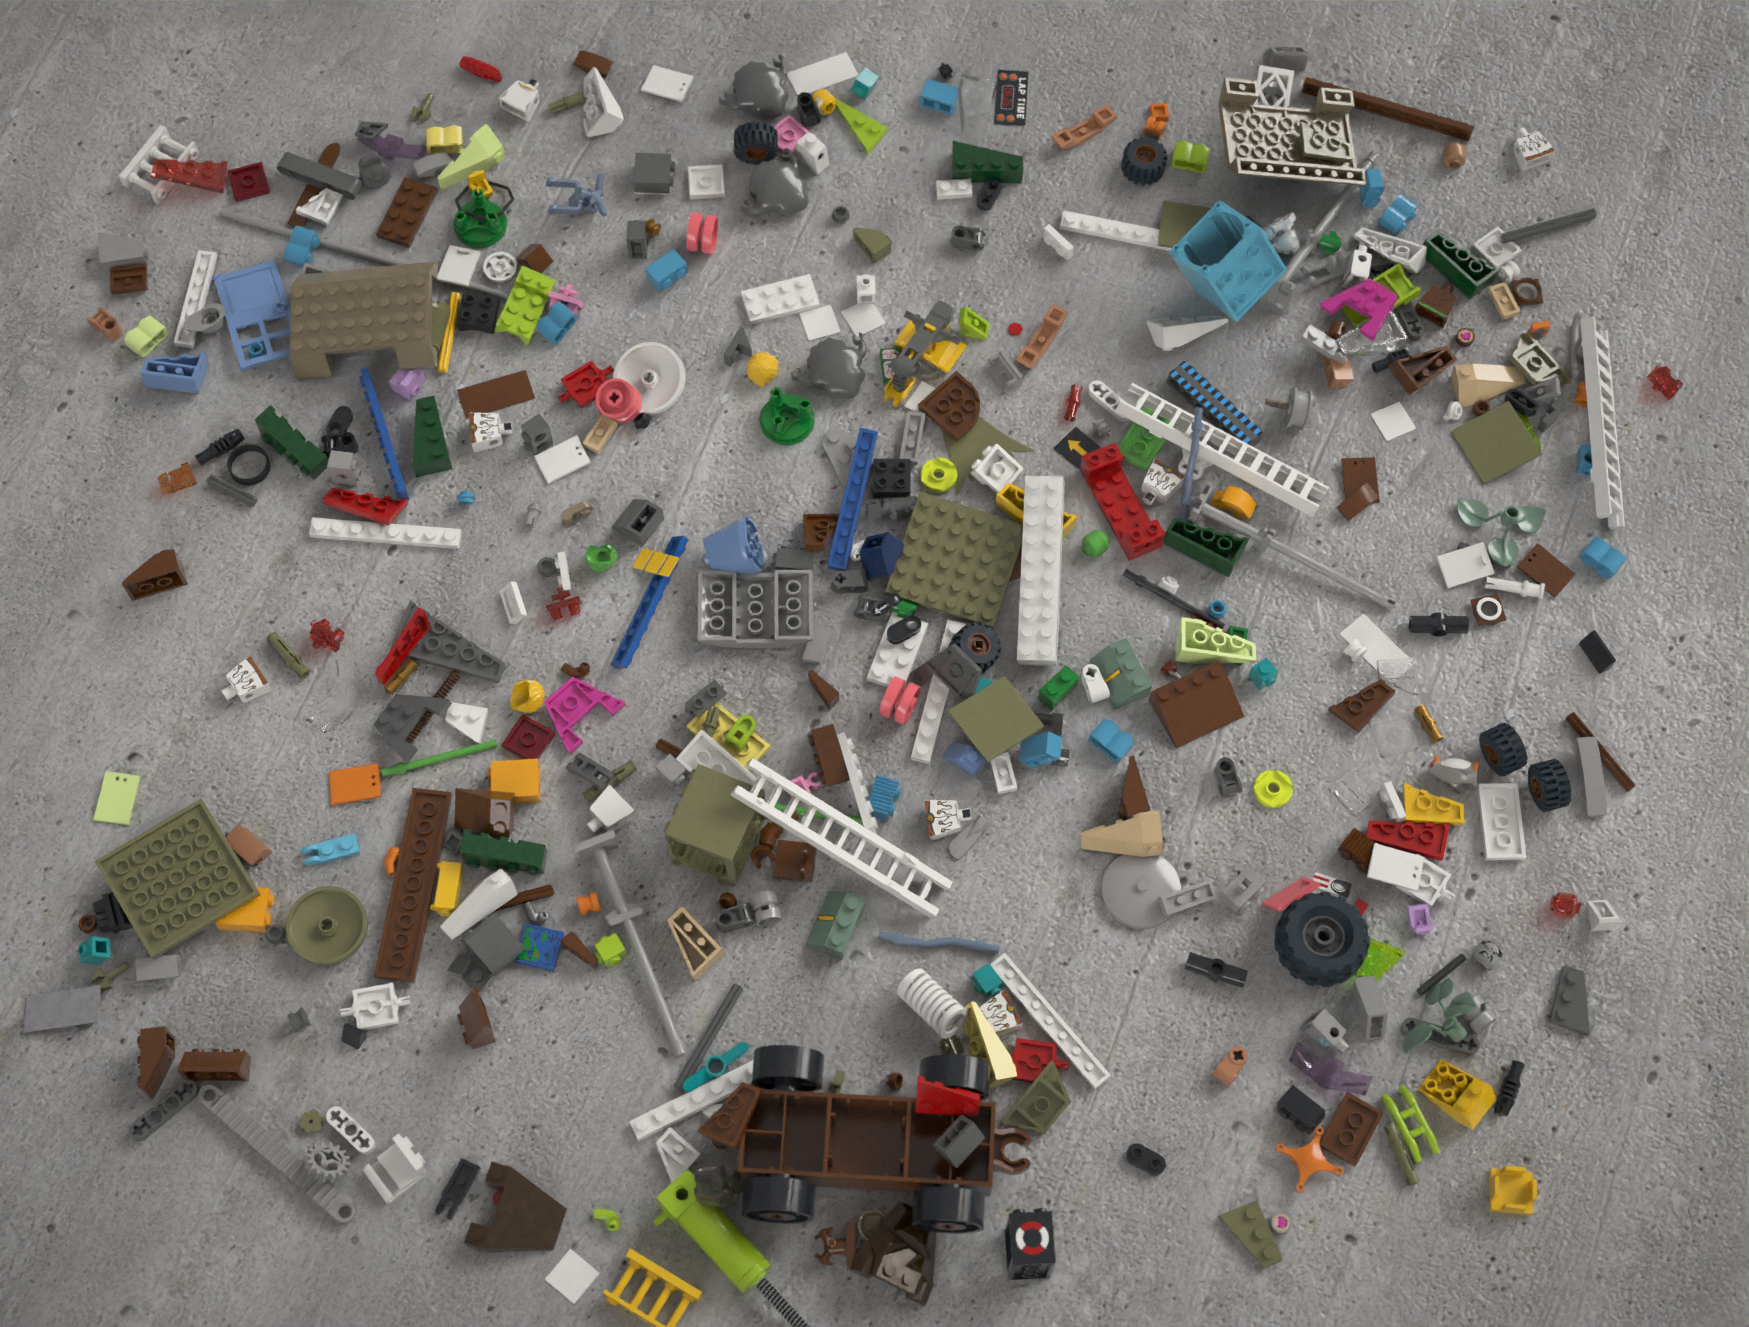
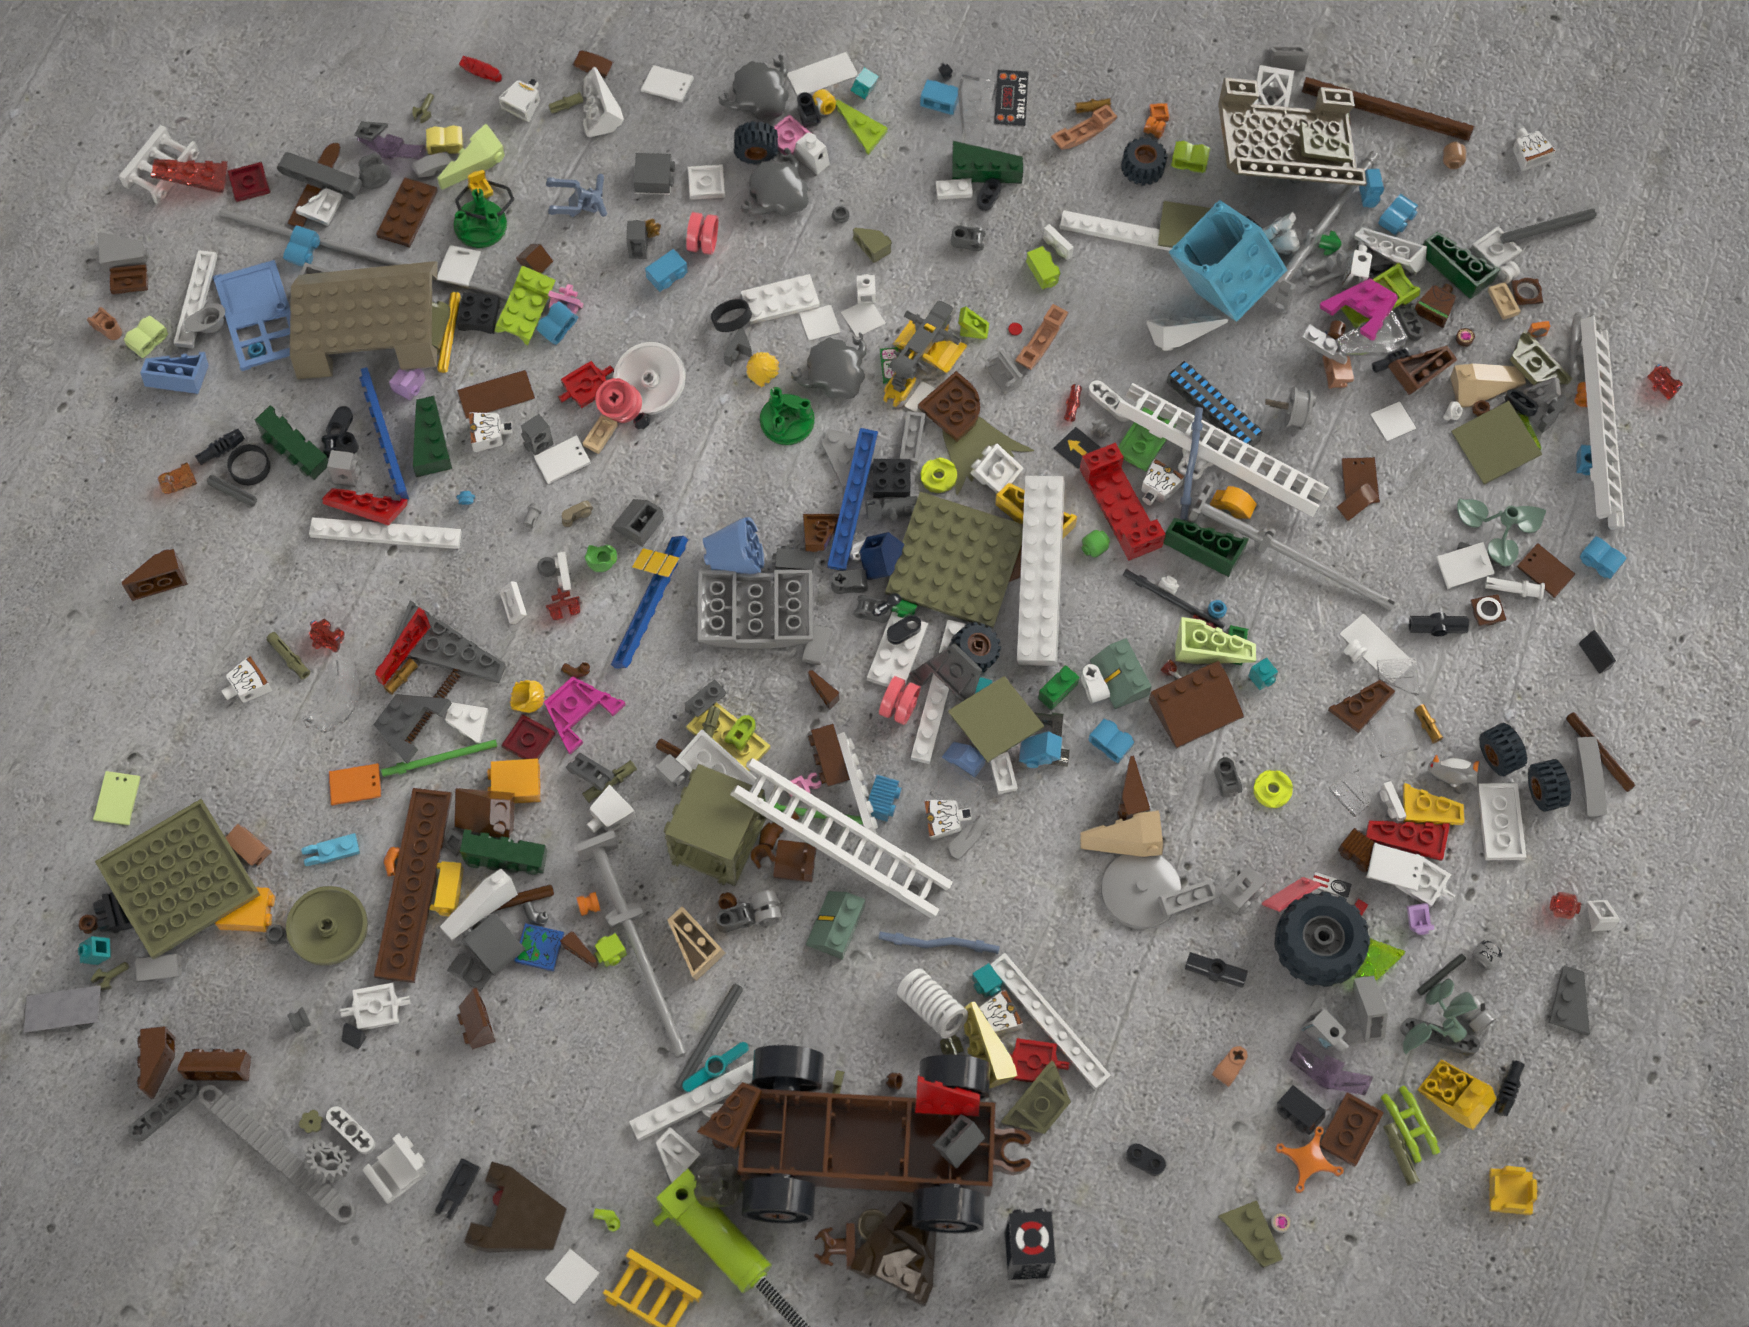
(500, 267): white wheel -> none
(734, 324): none -> black tyre
(1042, 267): none -> lime brick
(1092, 105): none -> pearl gold pin

